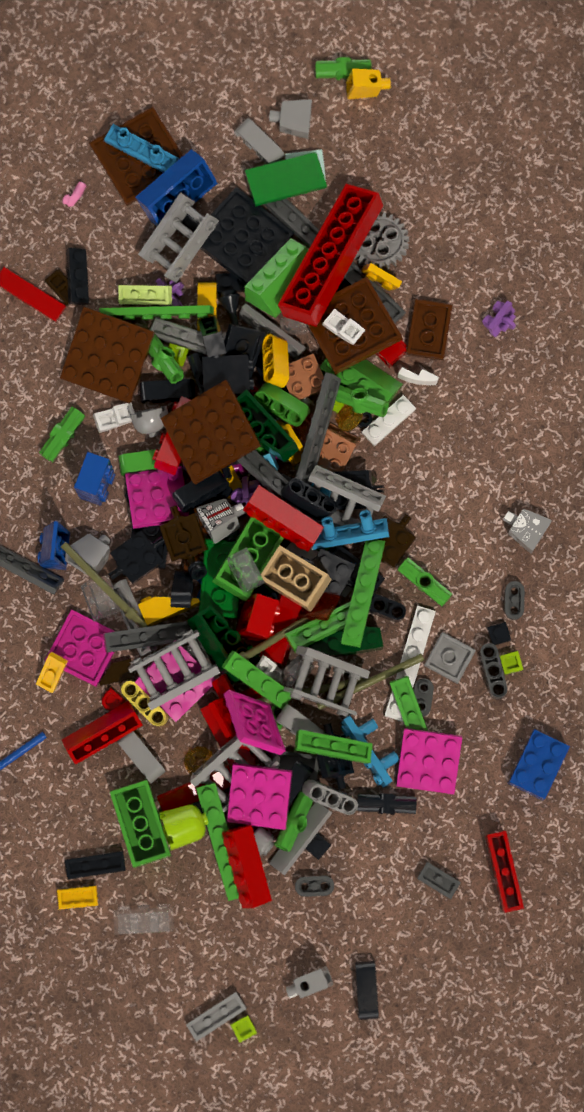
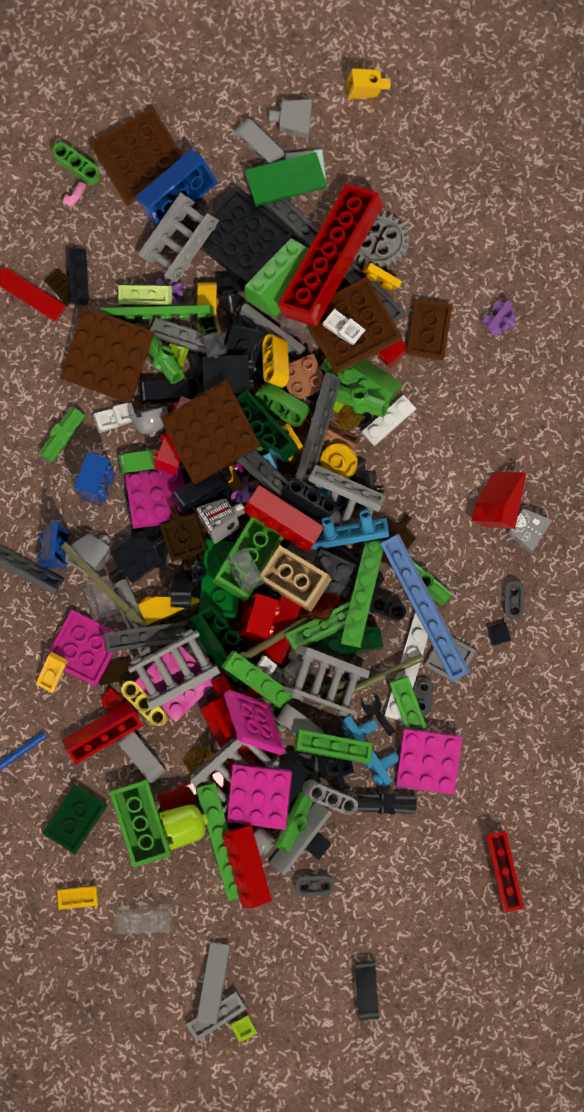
(72, 156): none -> bright green beam
(75, 819): none -> dark green plate
(95, 865): black plate -> none
(139, 148): dark azure plate -> none
(213, 983): none -> light grey tile
(317, 981): light grey torso -> none
(339, 459): none -> yellow tile
(340, 67): bright green piece -> none
(380, 717): none -> black piece
(423, 378): white slope -> none
(425, 607): none -> medium blue plate
(438, 880): dark grey plate -> none
(493, 661): dark grey beam -> none
(500, 500): none -> red slope
(511, 663): lime plate -> none
(538, 765): blue brick -> none

